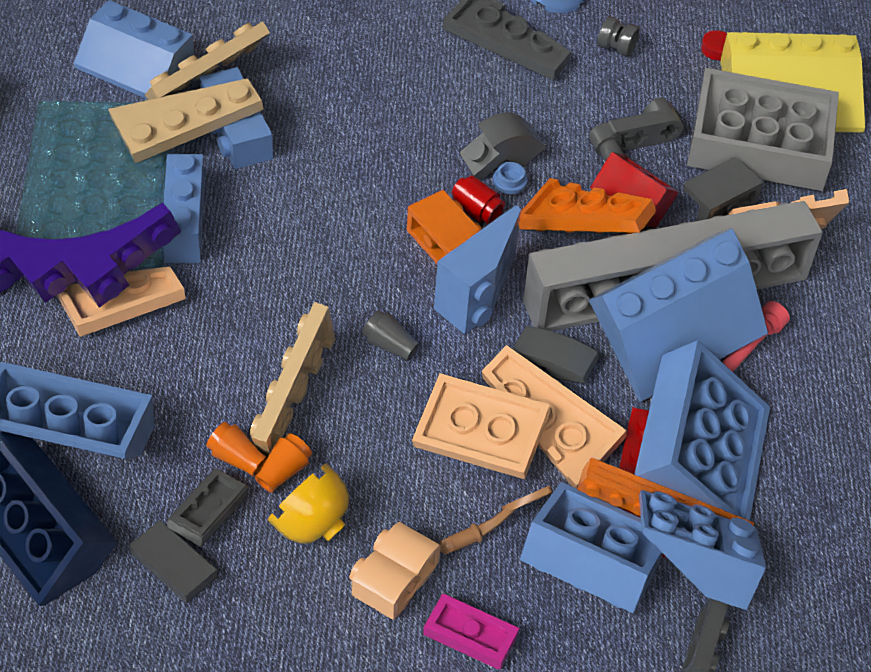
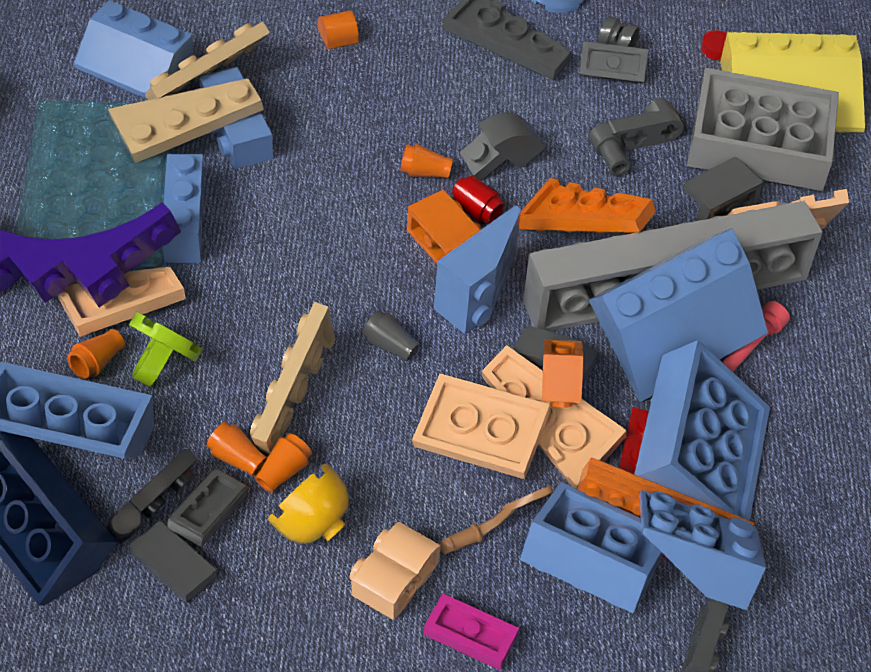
(92, 355): none -> orange cone
(150, 498): none -> black hinge
(159, 349): none -> lime tile
(338, 29): none -> orange brick
(423, 162): none -> orange cone
(510, 178): medium blue plate -> none
(562, 372): none -> orange slope
(613, 61): none -> dark grey plate
(628, 177): red brick -> none

